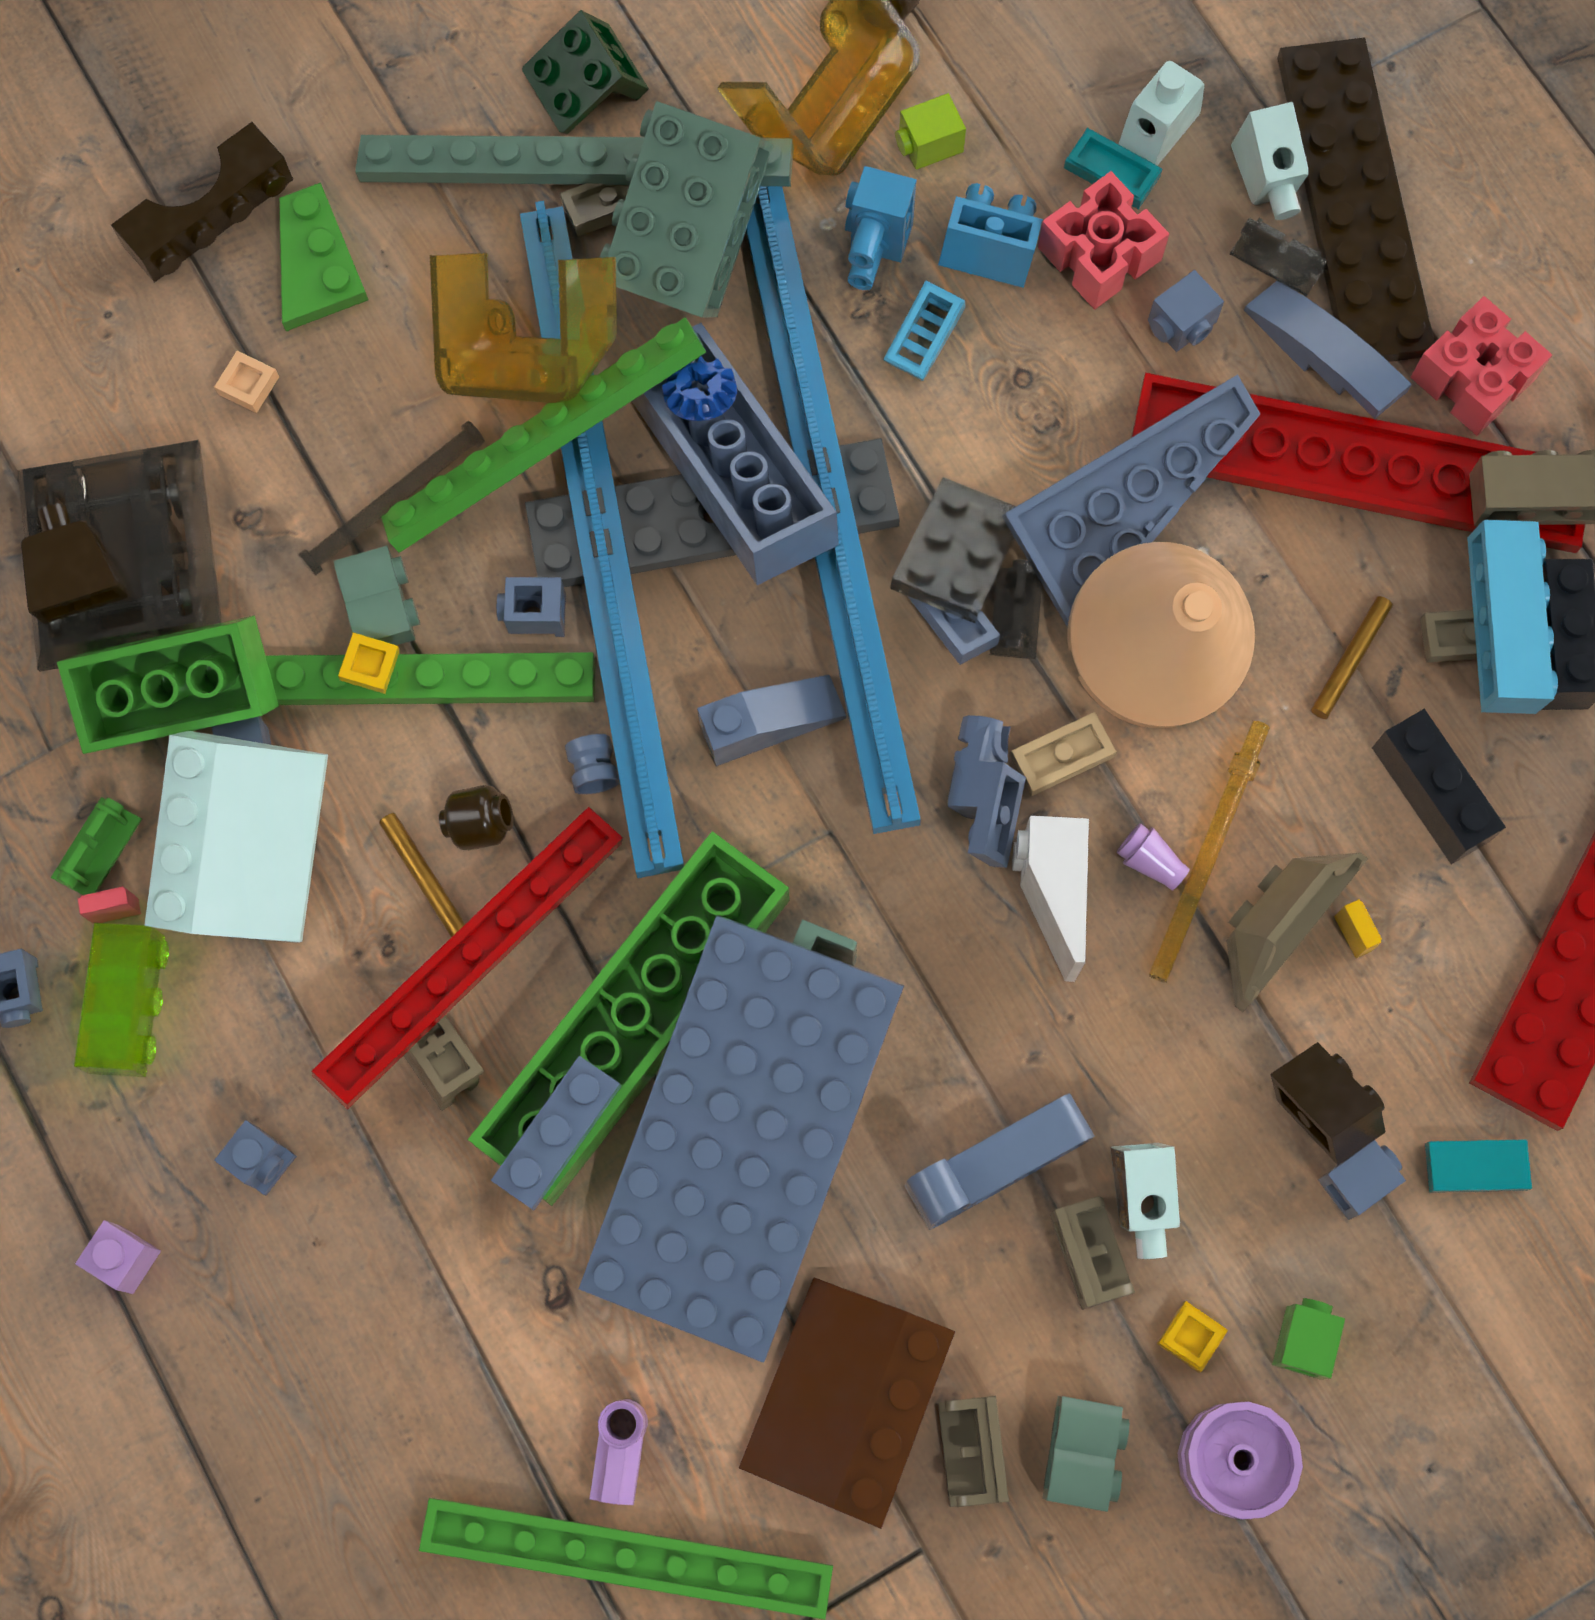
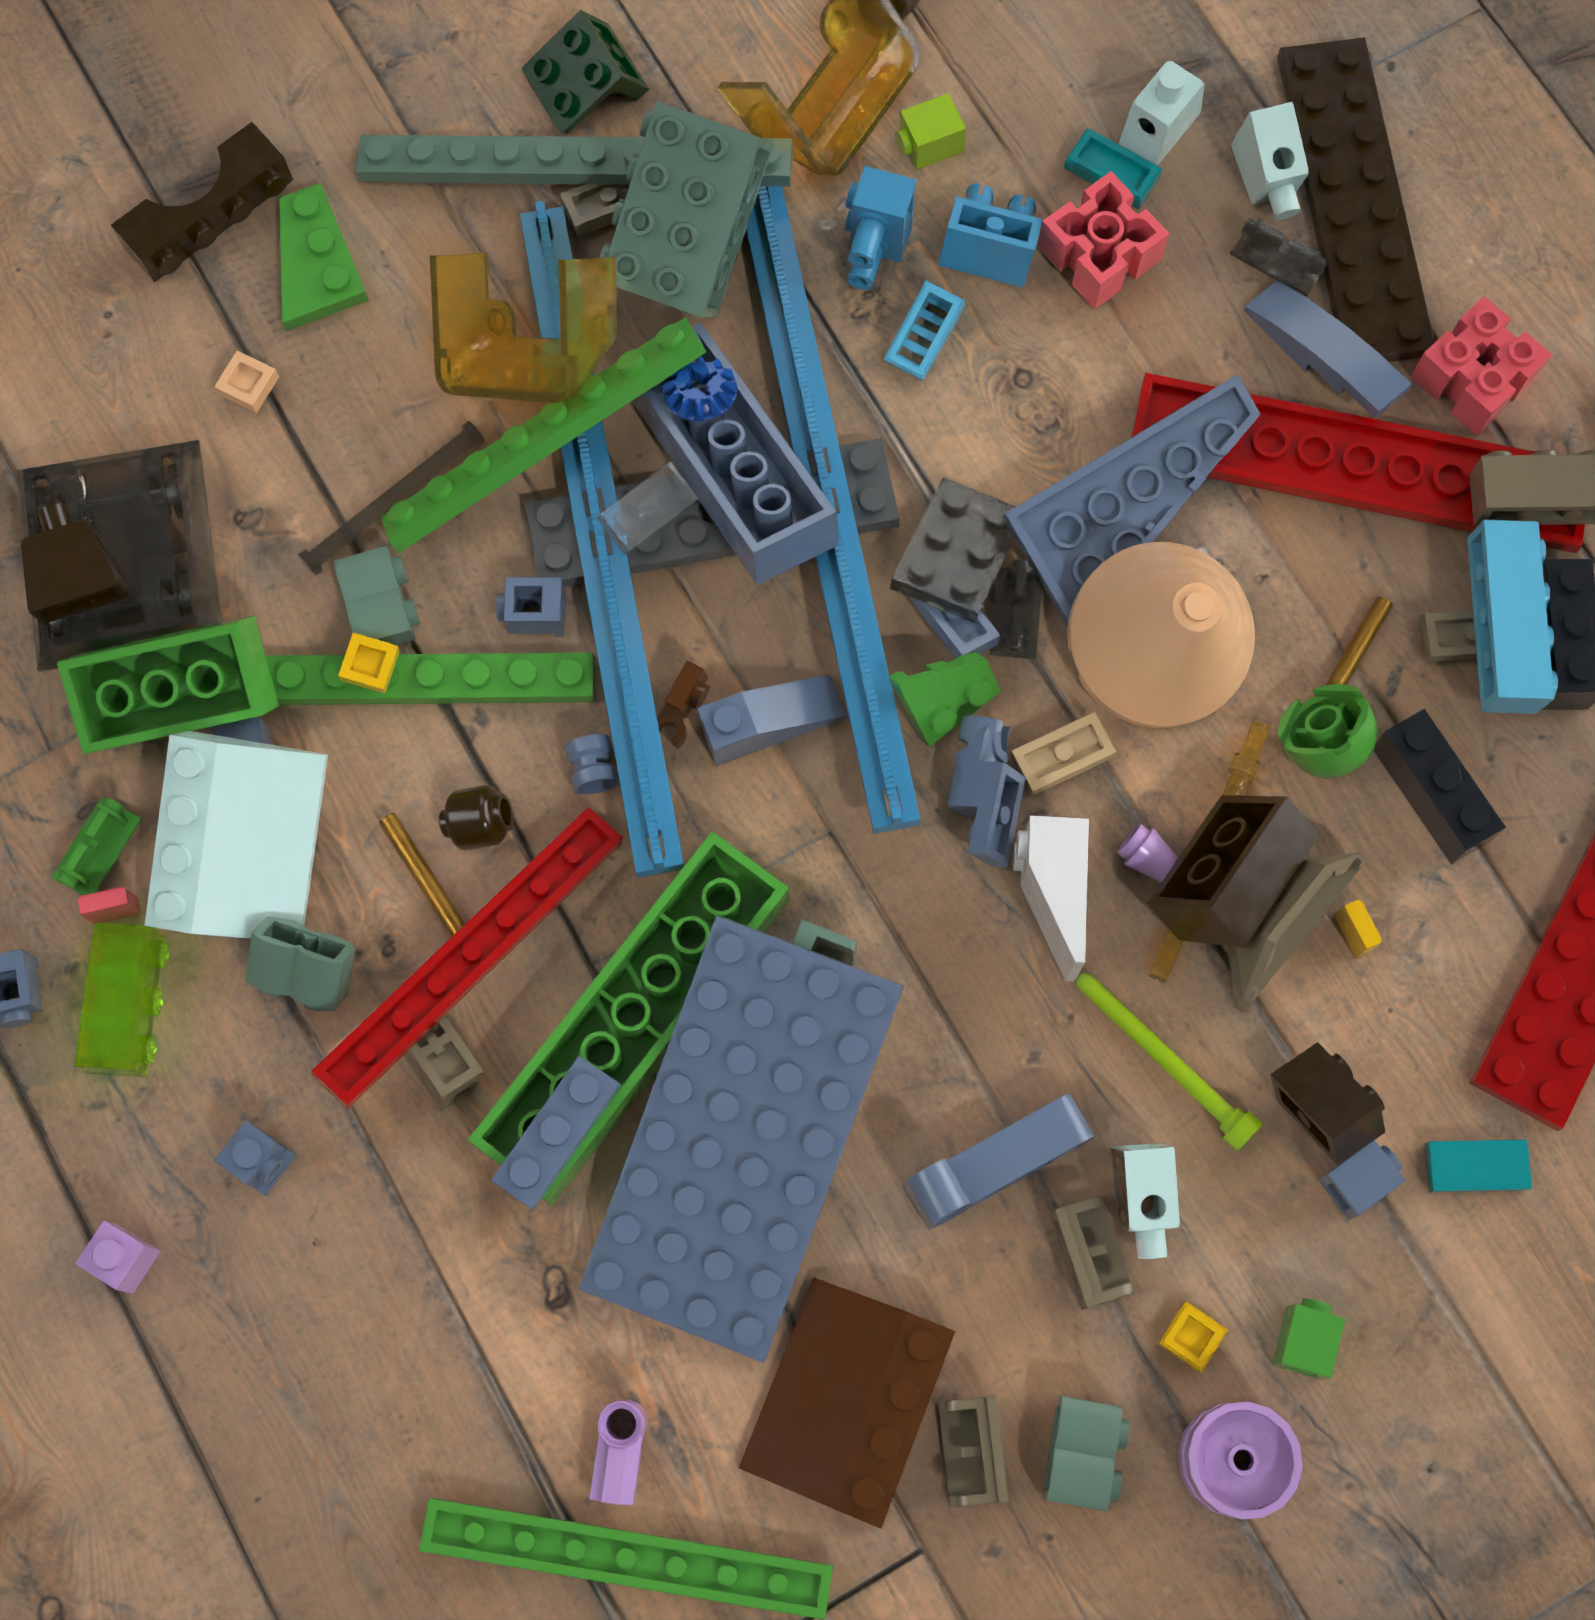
(300, 964): none -> sand green brick
(647, 508): none -> clear plate
(686, 693): none -> reddish brown plate
(945, 694): none -> bright green wing
(1185, 312): sand blue brick -> none
(1233, 870): none -> dark brown brick
(1234, 1123): none -> lime piece
(1330, 731): none -> bright green cylinder

